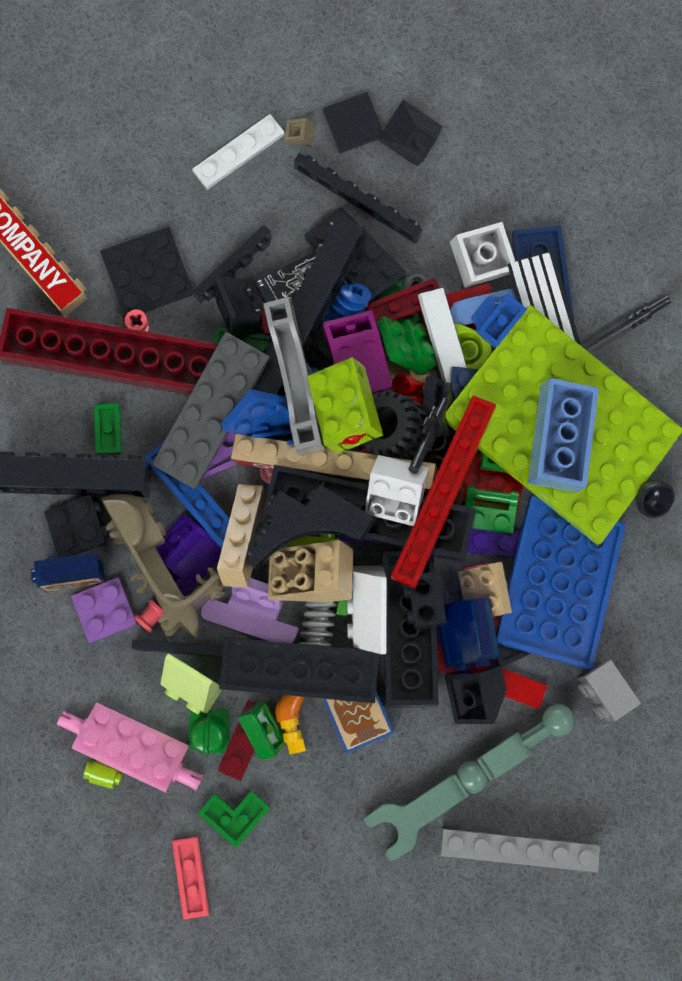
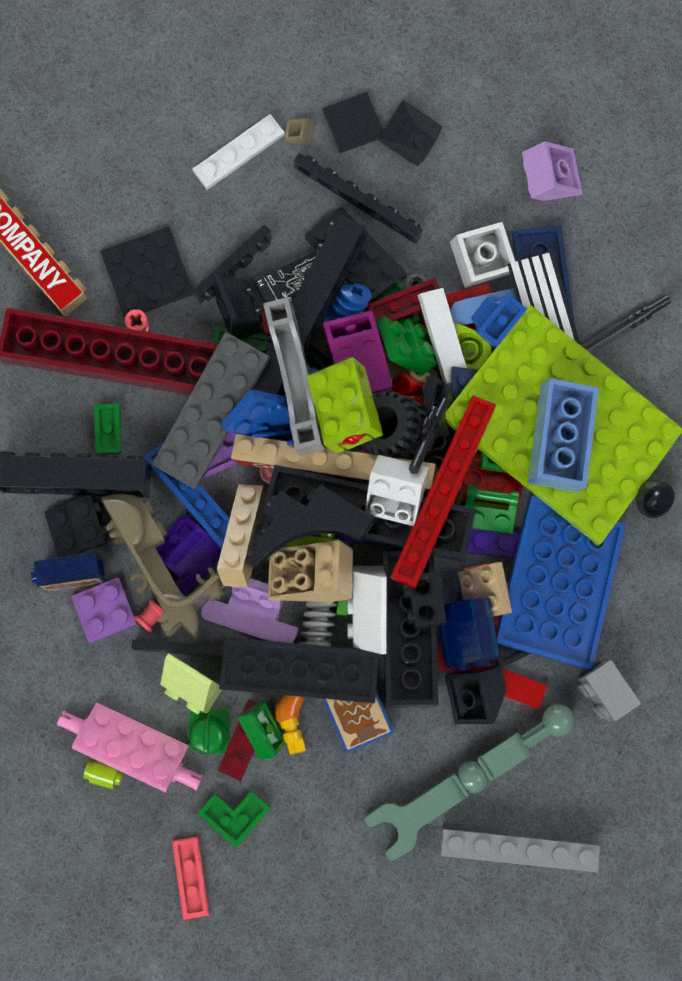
(551, 171): none -> lavender slope

